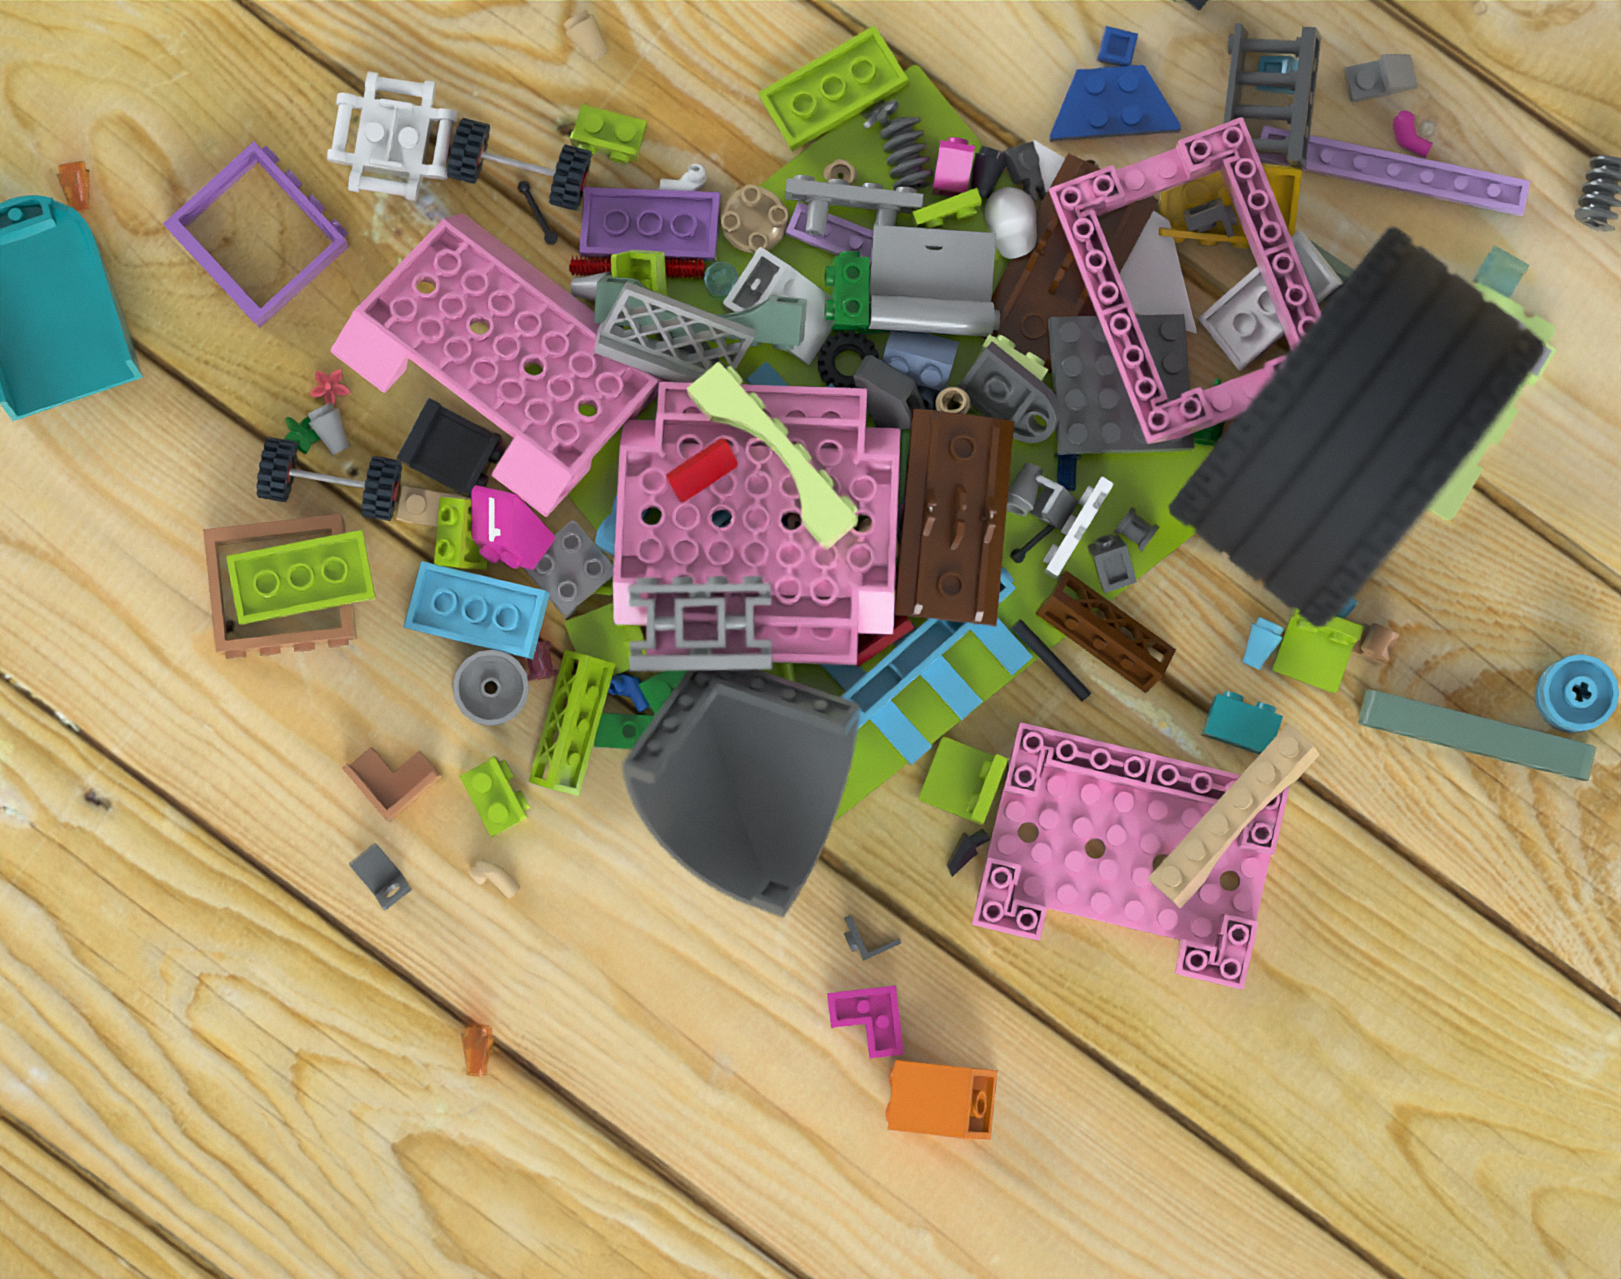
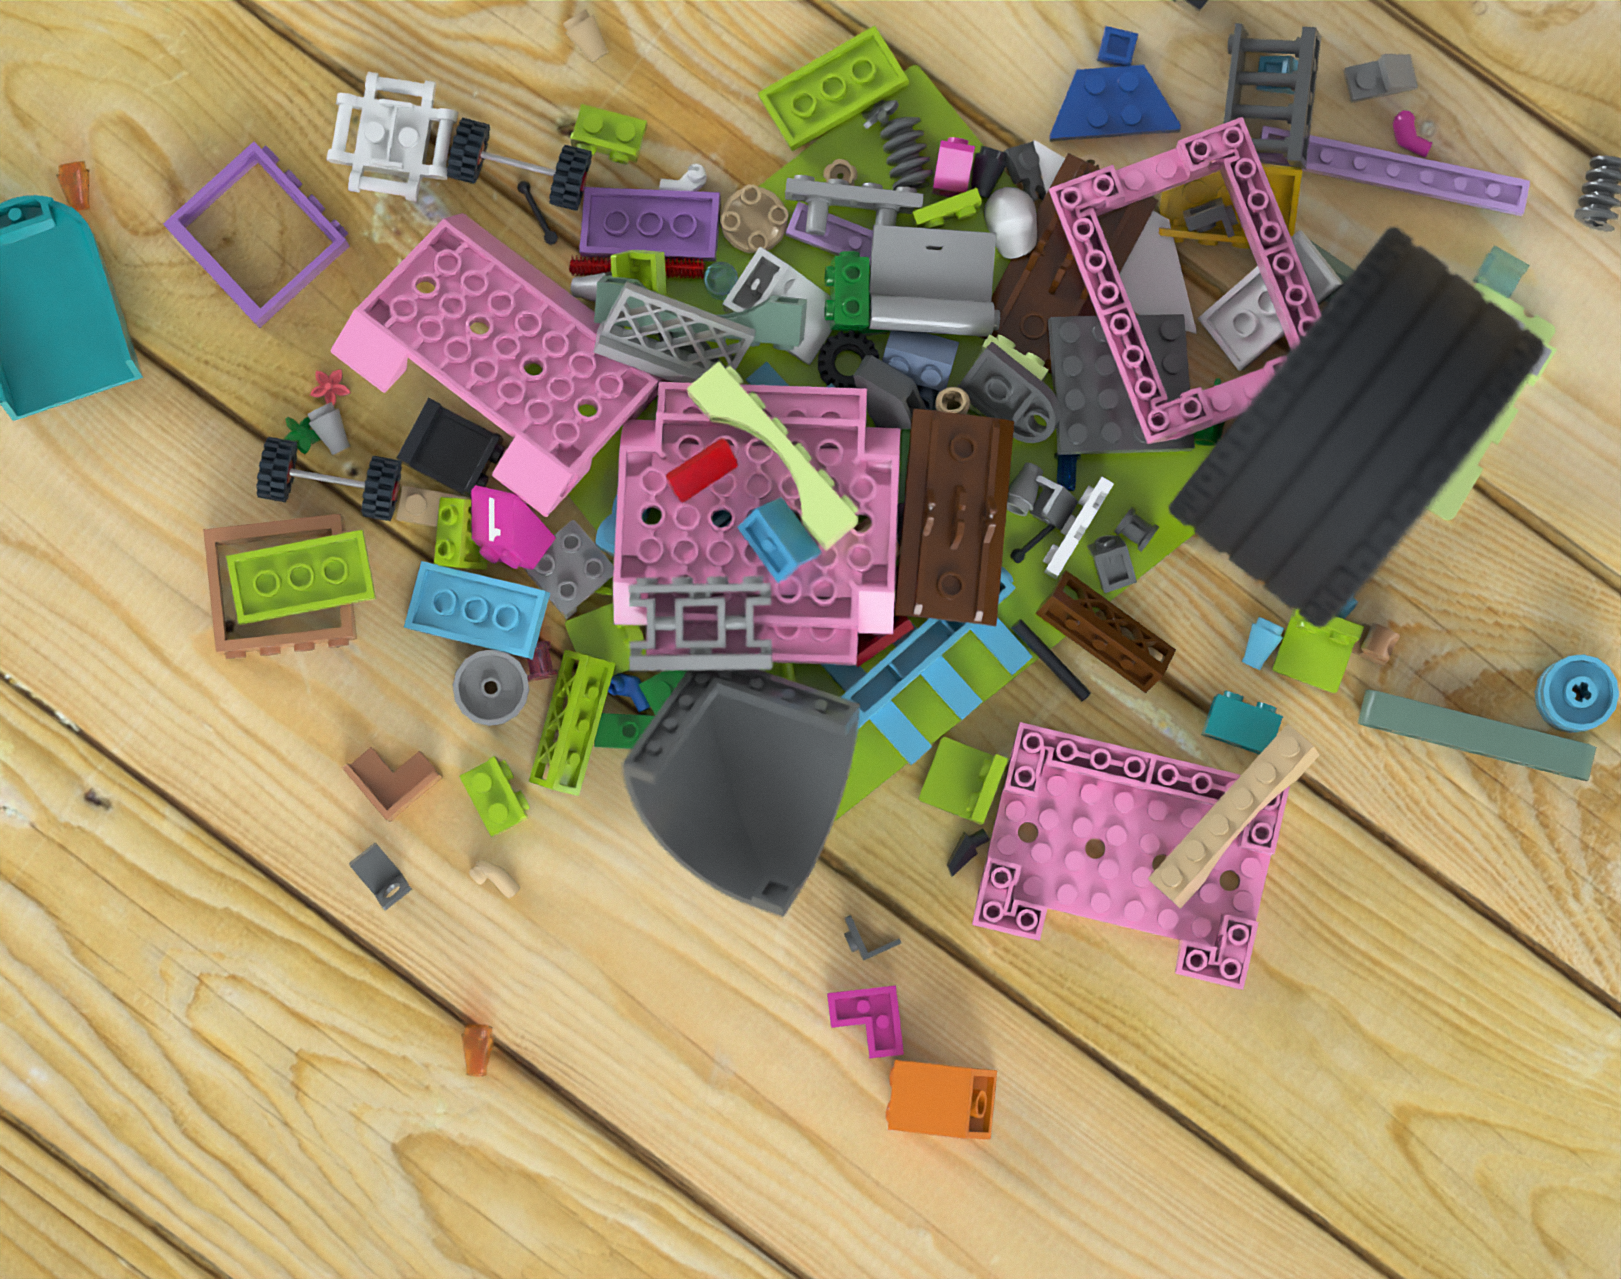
(778, 538): none -> dark azure panel

